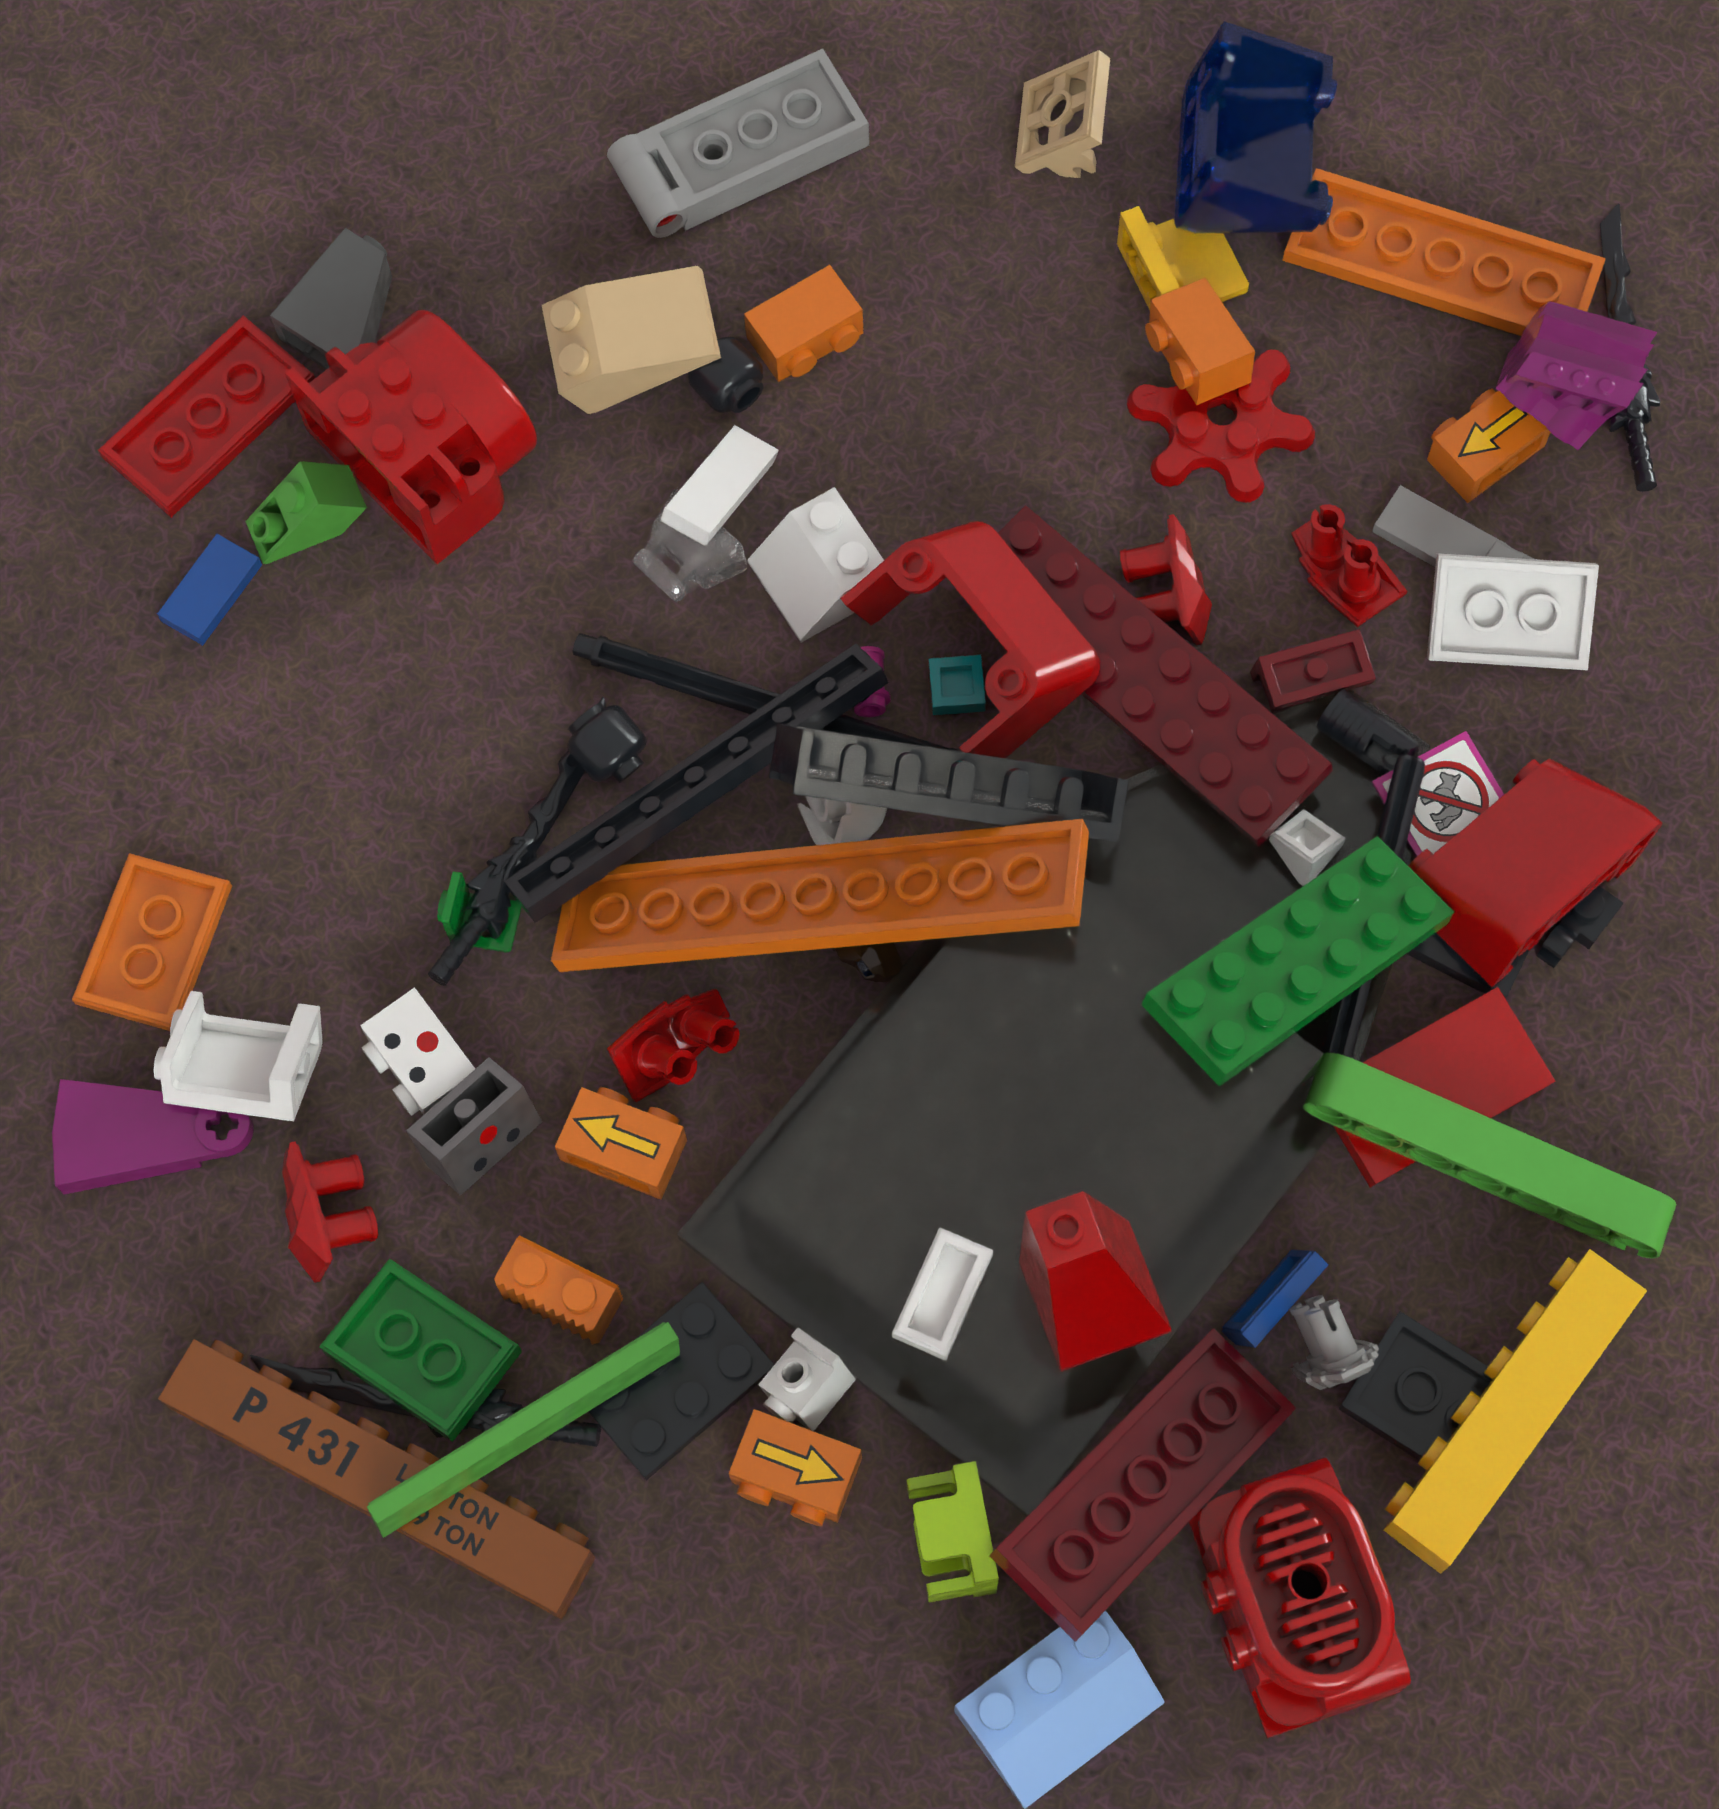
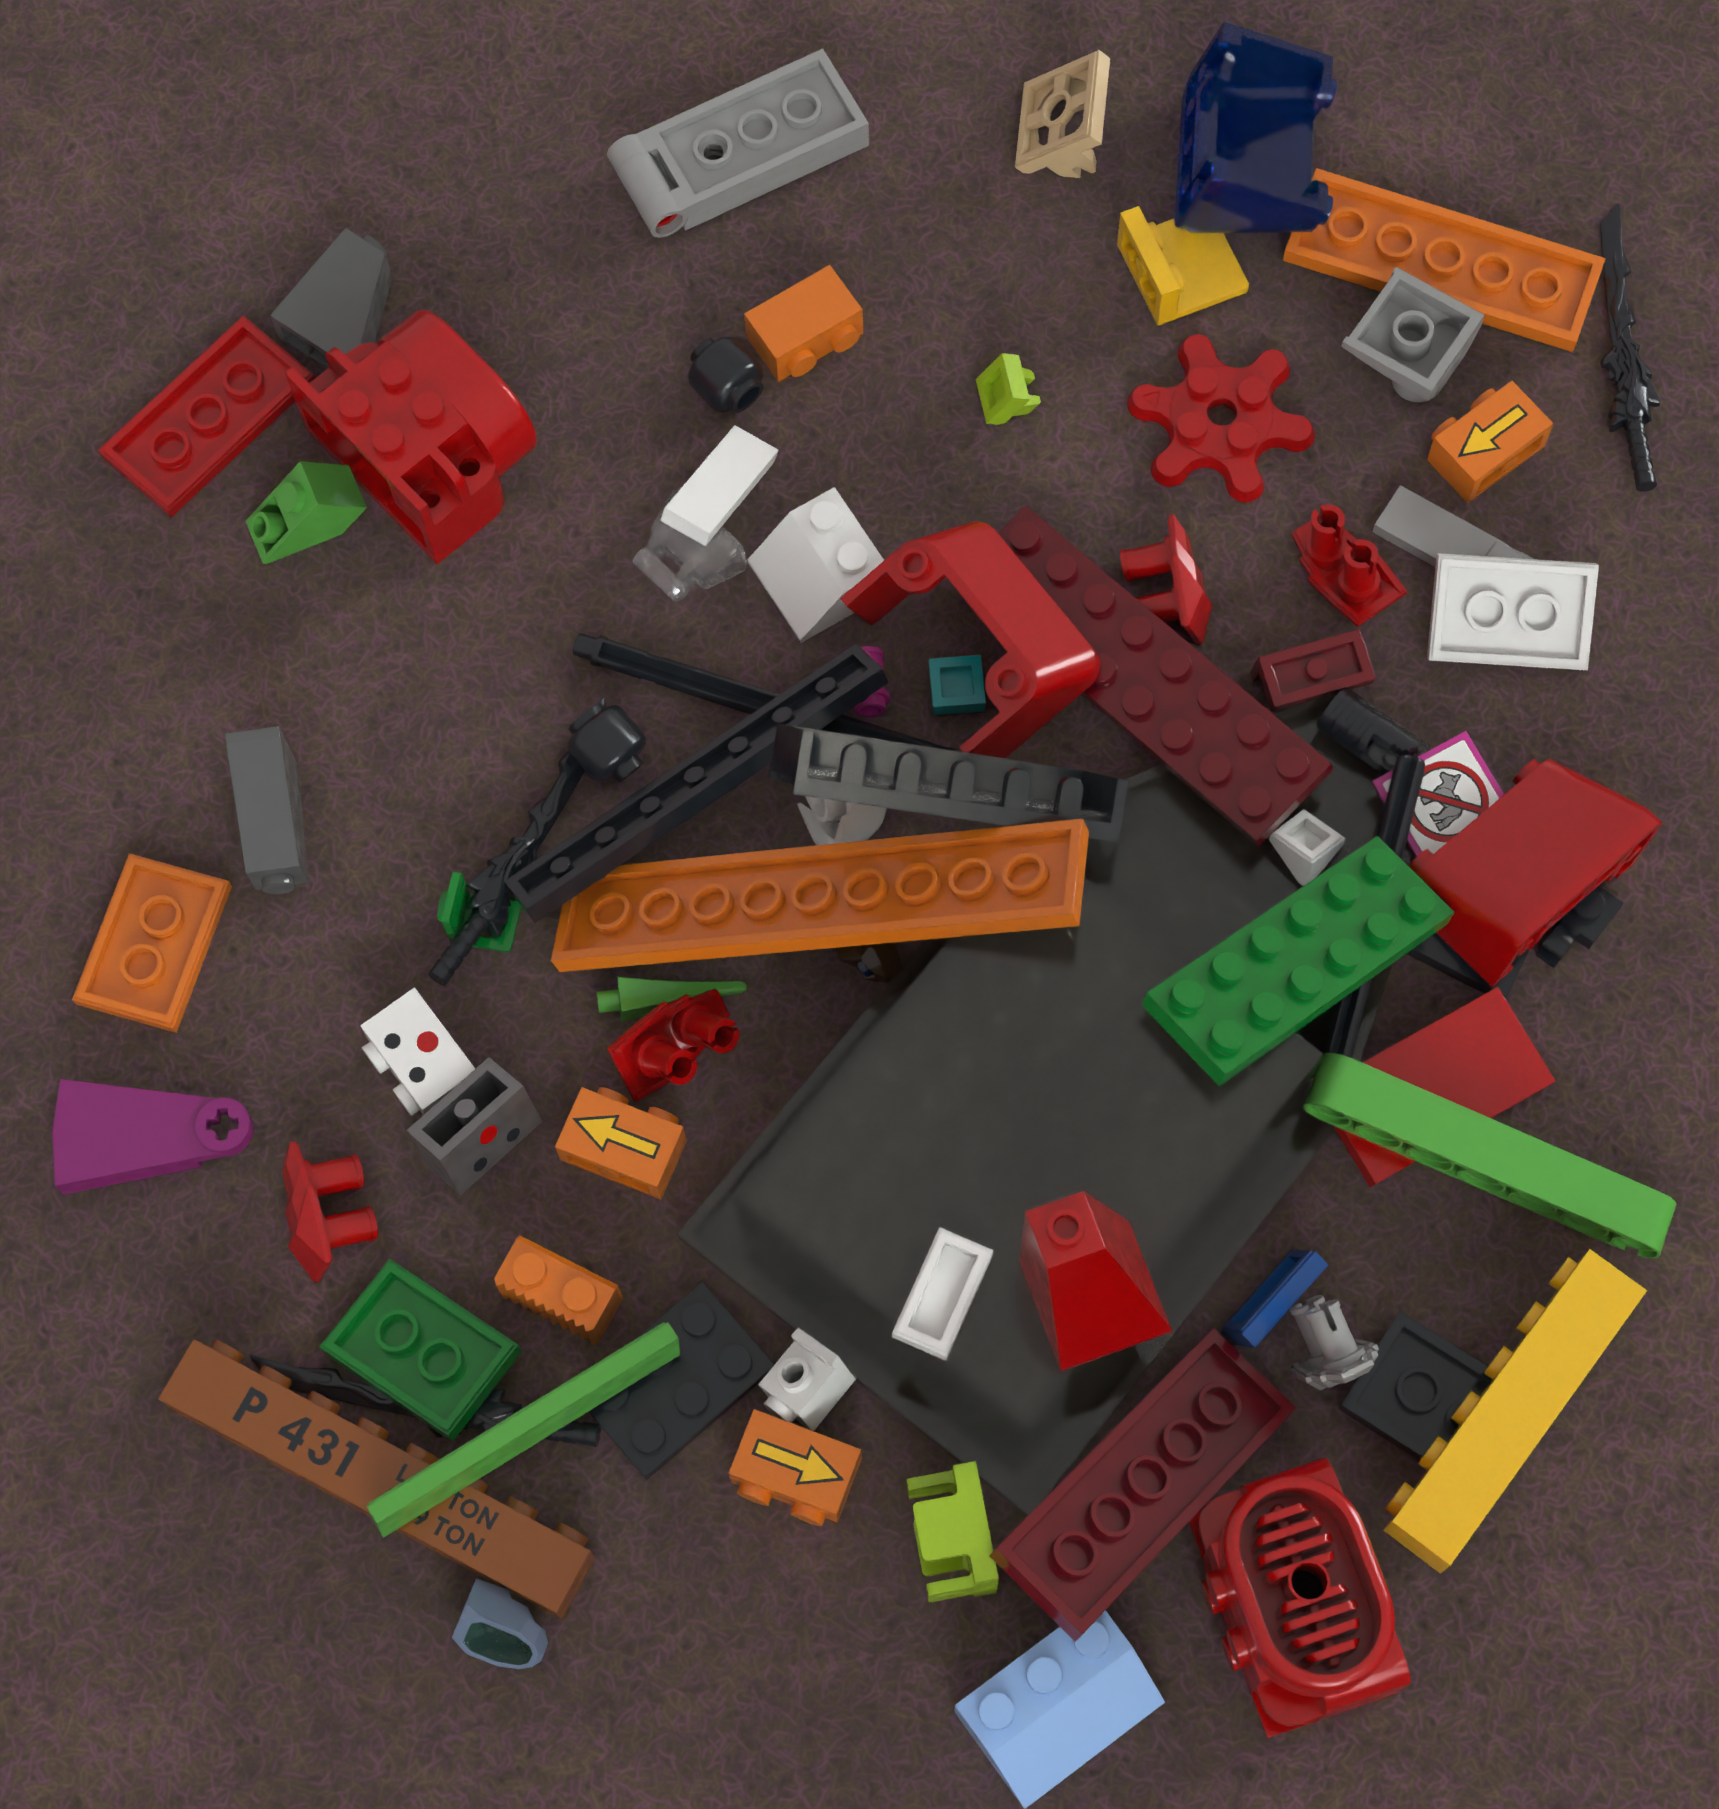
(209, 589): blue tile -> none
(238, 1062): white panel -> none
(268, 809): none -> dark grey slope
(499, 1629): none -> sand blue rock
(629, 336): tan slope -> none
(640, 996): none -> bright green piece
(1005, 391): none -> lime tile
(1200, 341): orange brick -> none
(1414, 336): none -> light grey slope
(1575, 370): magenta slope -> none

